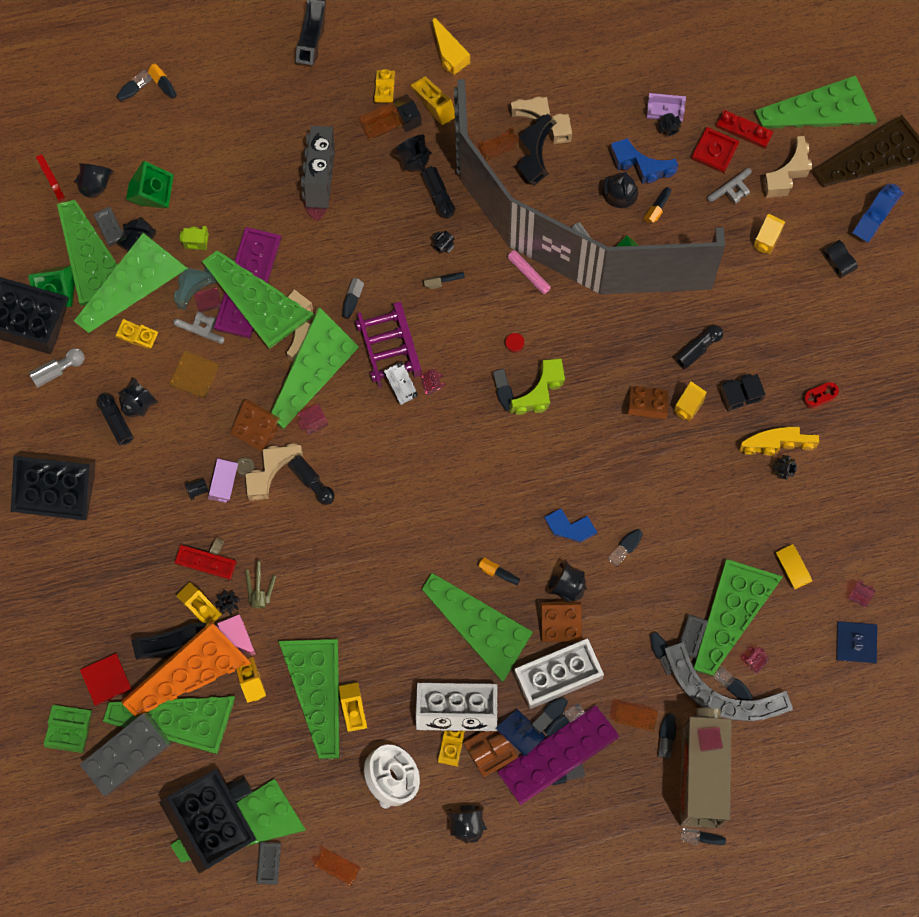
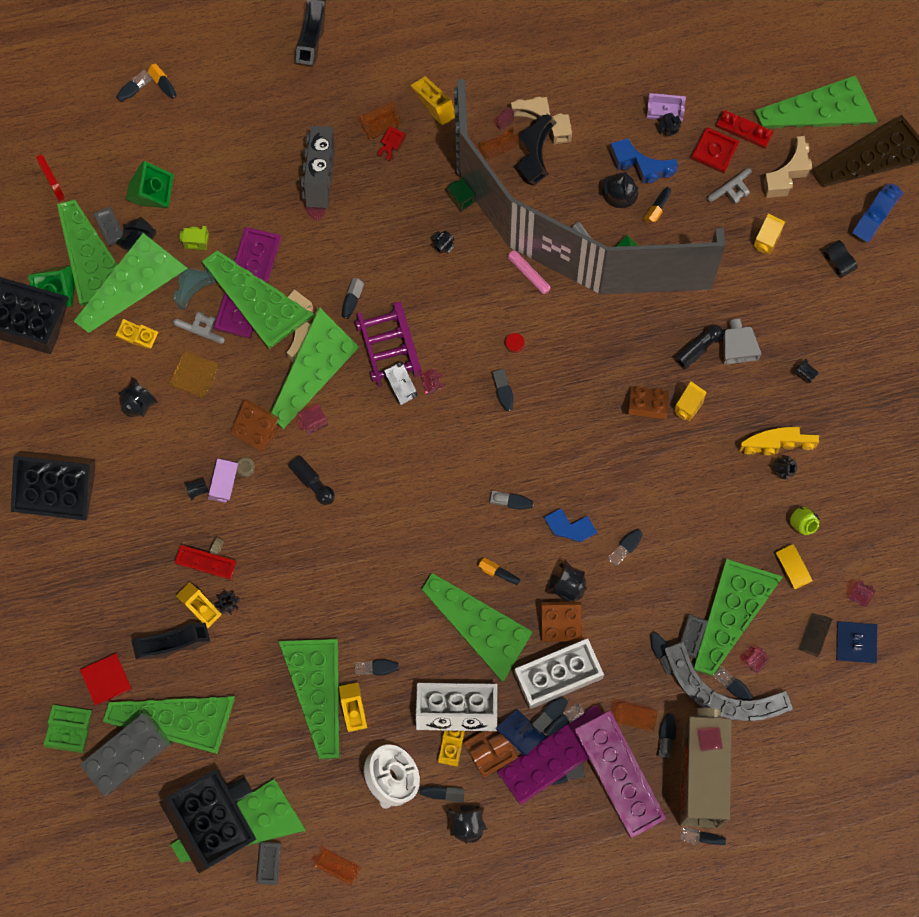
(55, 368): light grey piece -> none
(92, 179): black helmet -> none
(114, 418): black piece -> none
(191, 667): orange wing -> none
(208, 300): clear pink tile -> none
(237, 633): bright pink slope -> none
(251, 681): yellow slope -> none
(258, 598): olive plant -> none
(274, 459): tan arch -> none
(376, 667): none -> piece
(384, 85): yellow slope -> none
(392, 140): none -> red plate
(408, 112): black slope -> none
(413, 153): black helmet -> none
(435, 281): piece -> none
(438, 192): black piece -> none
(450, 794): none -> piece
(452, 53): yellow slope -> none
(461, 194): none -> dark green brick
(505, 119): none -> clear pink tile
(513, 501): none -> piece
(538, 400): lime arch -> none
(620, 774): none -> magenta plate
(739, 344): none -> light grey torso
(746, 390): black piece -> none
(804, 521): none -> lime head
(806, 371): none -> black bush
(815, 634): none -> clear smoke slope
(819, 391): red beam -> none

